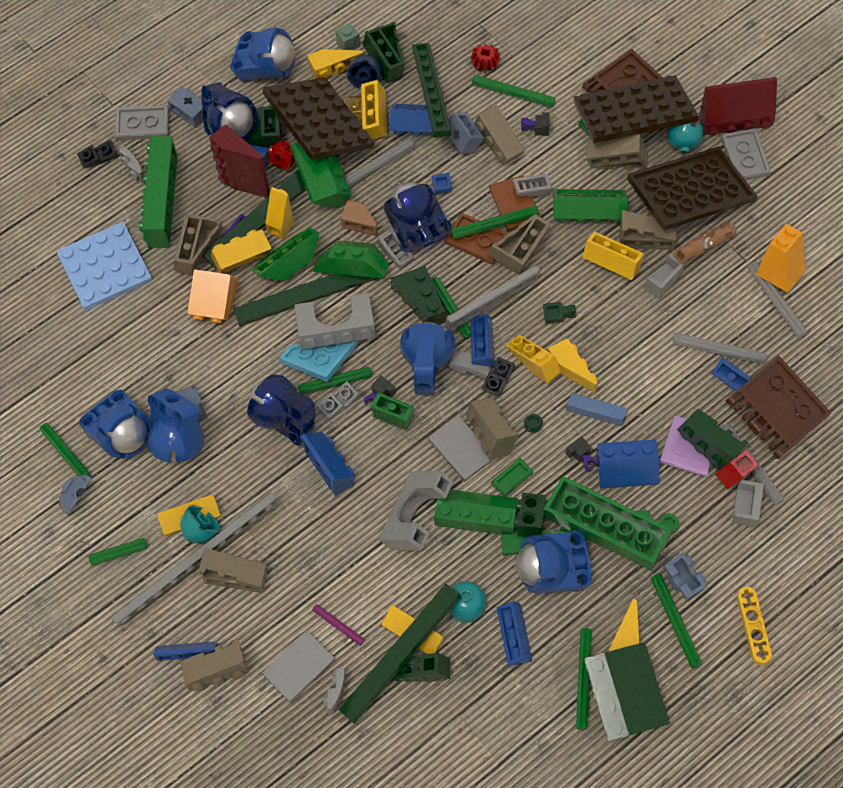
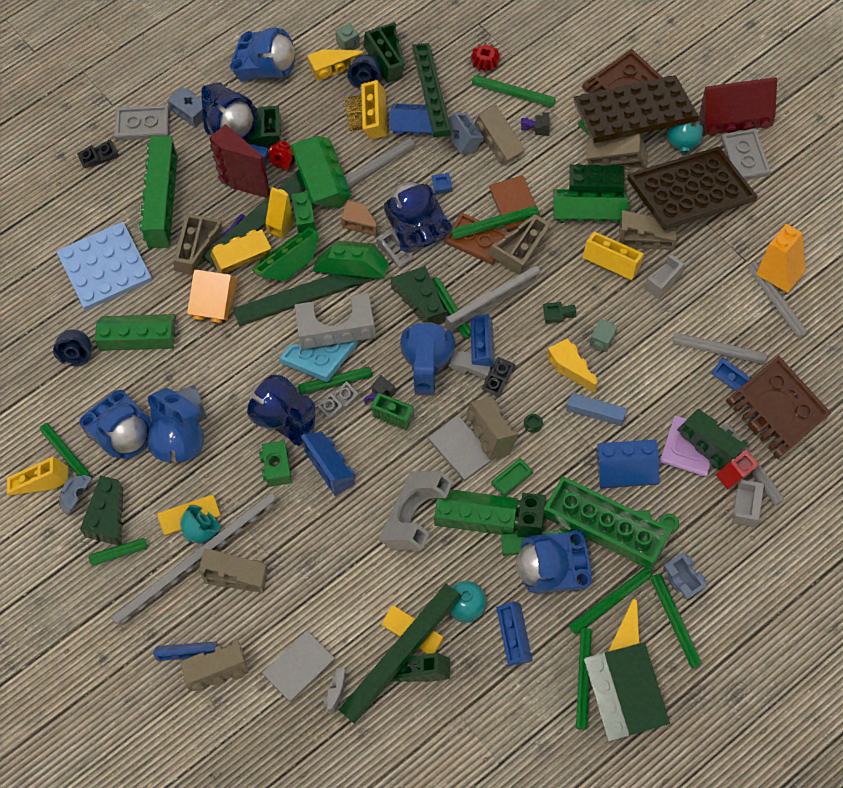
(39, 477): none -> yellow slope
(73, 347): none -> dark blue cylinder
(104, 512): none -> dark green wedge
(131, 162): light grey slope -> none
(135, 332): none -> green slope
(277, 474): none -> green brick
(303, 211): none -> green brick
(318, 118): dark brown plate -> none
(338, 624): magenta bar -> none
(535, 358): yellow slope -> none
(536, 180): light grey slope -> none
(580, 451): pearl dark grey piece -> none
(596, 178): none -> dark green plate
(603, 335): none -> sand green brick
(611, 600): none -> green axle
(705, 242): medium nougat piece -> none
(757, 625): yellow beam -> none

